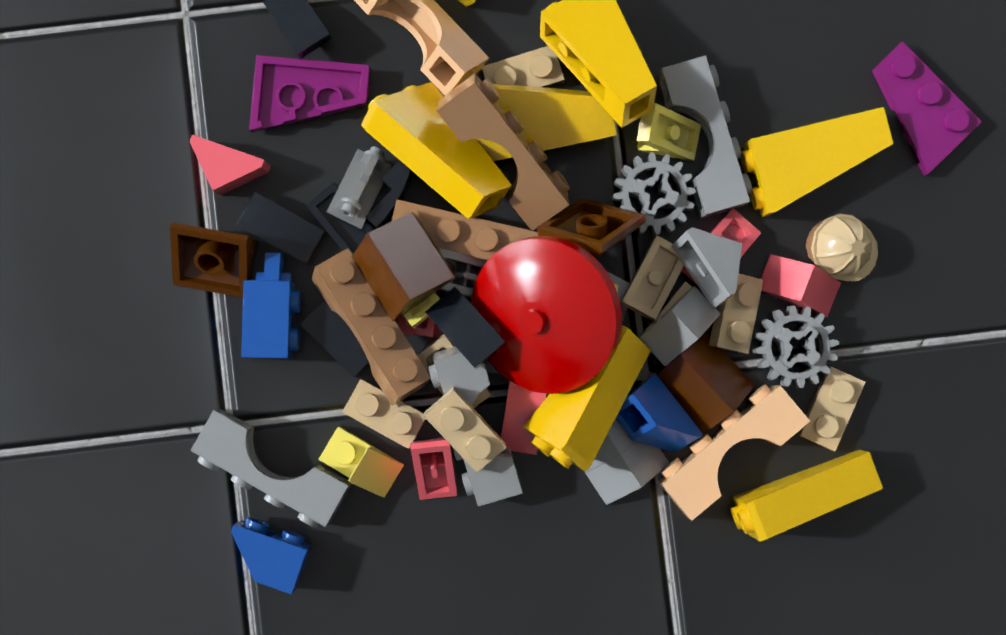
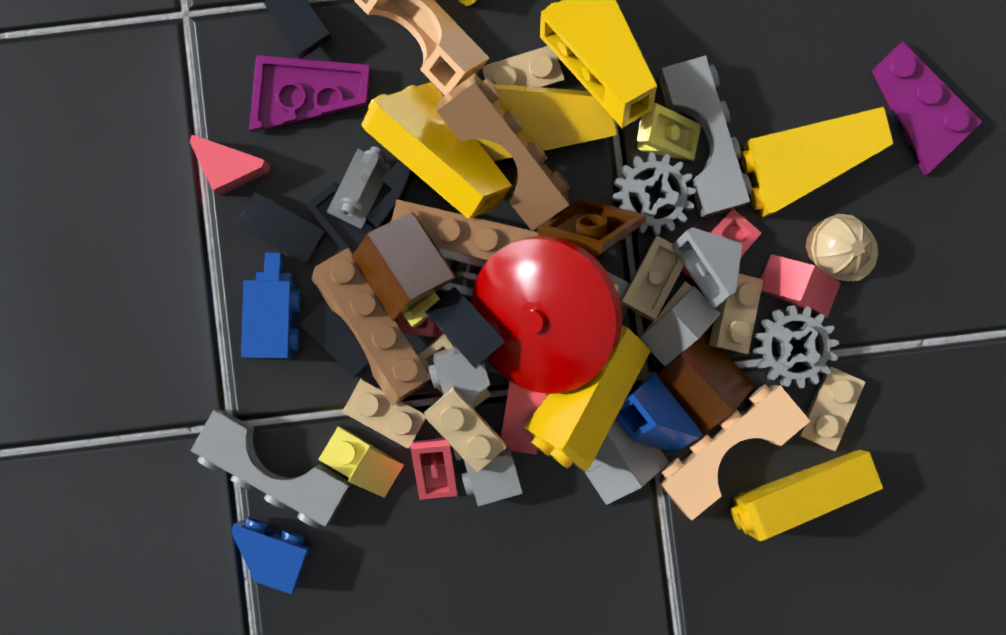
(211, 259): reddish brown slope -> none

